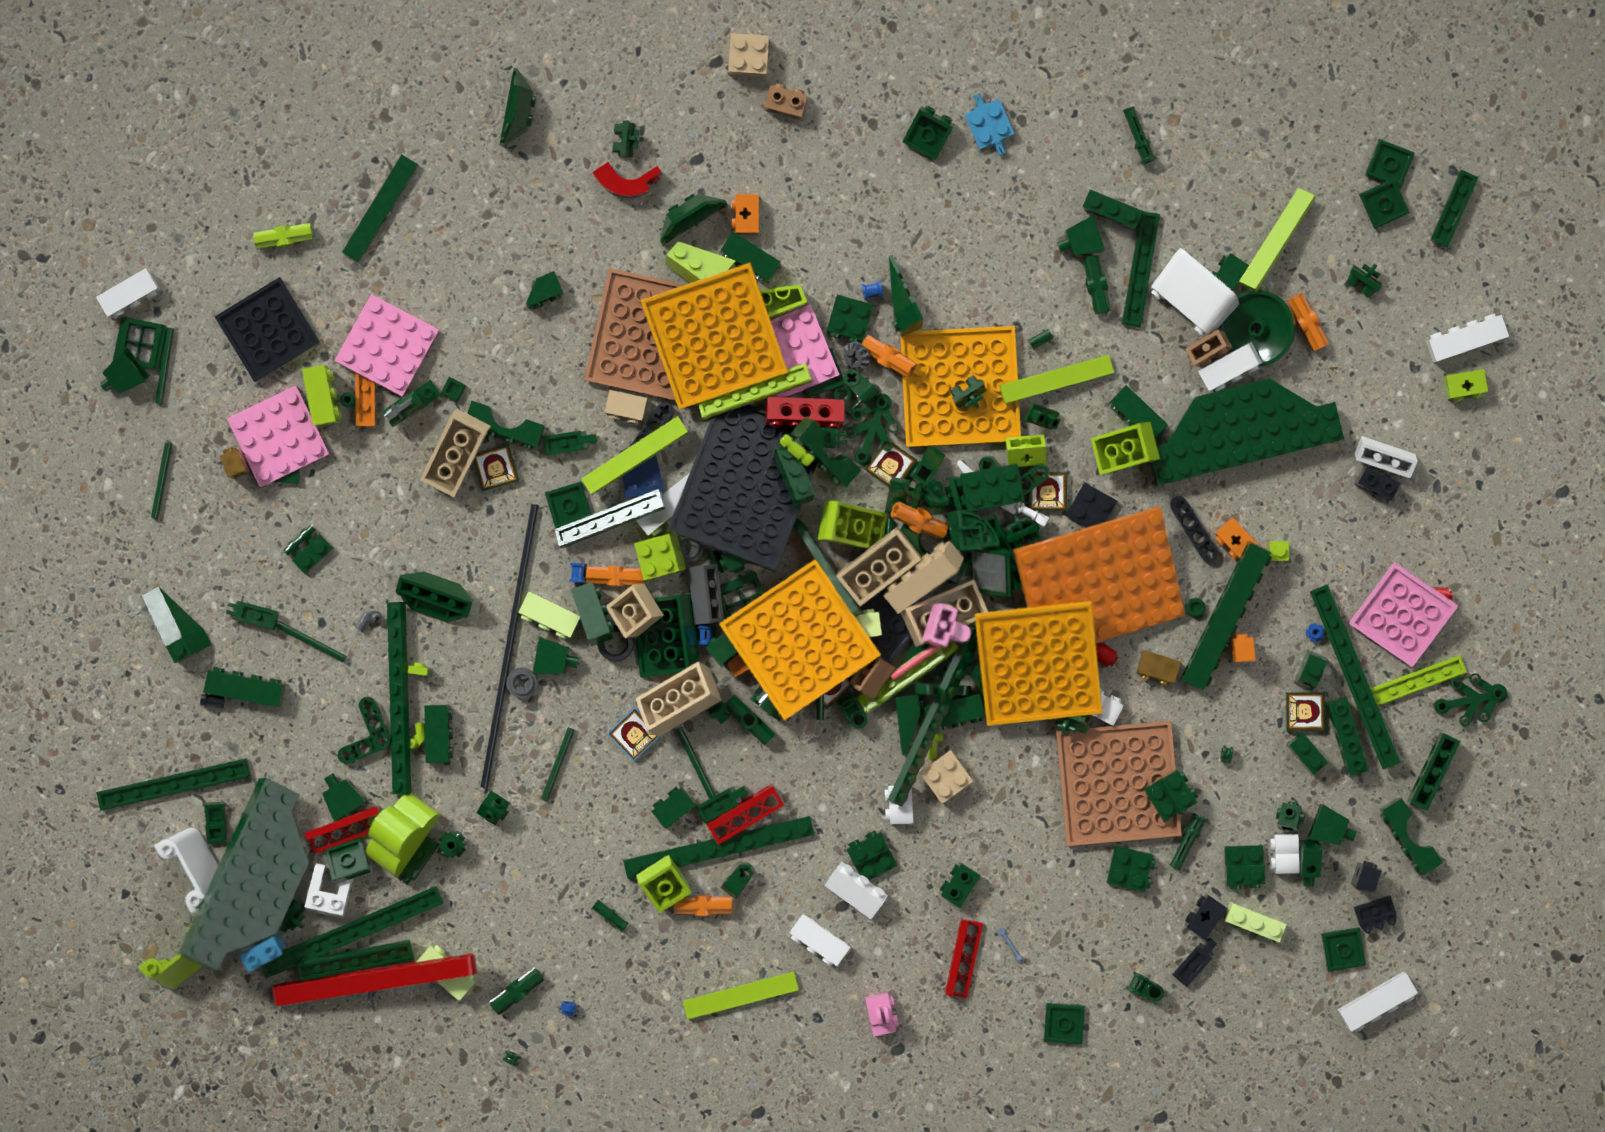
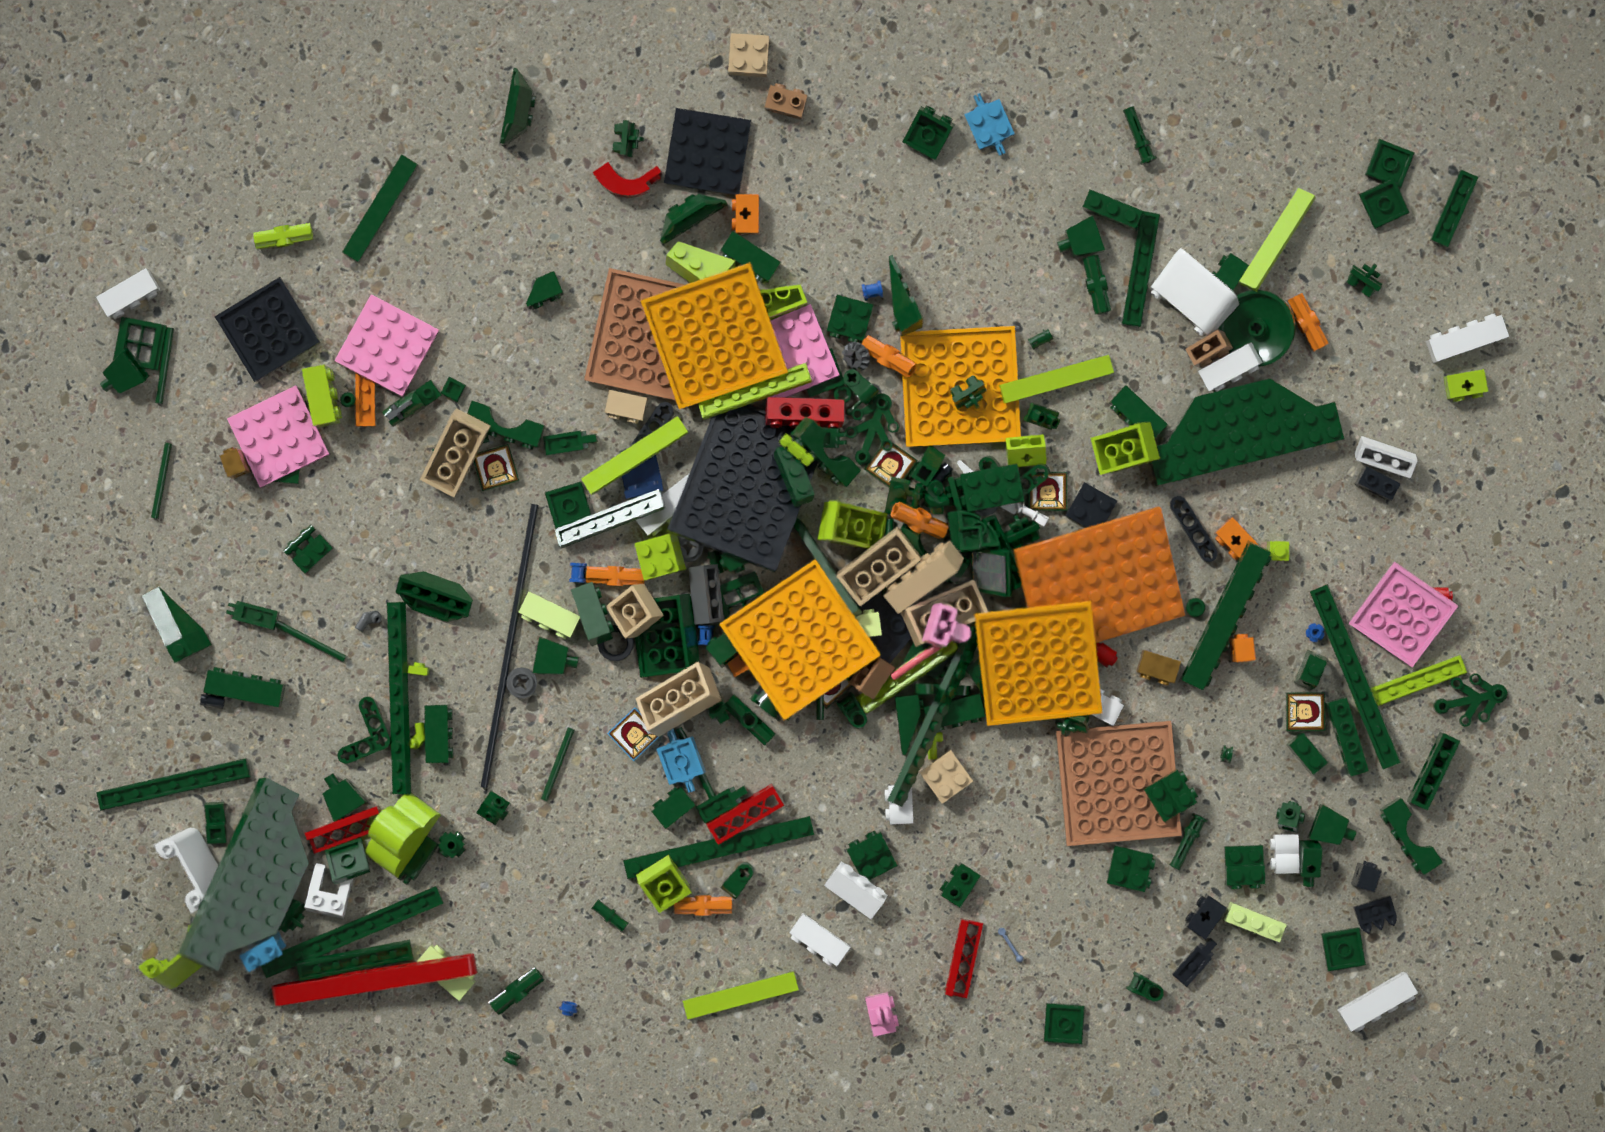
(681, 760): none -> dark azure plate
(707, 151): none -> black plate
(944, 471): none -> black pin

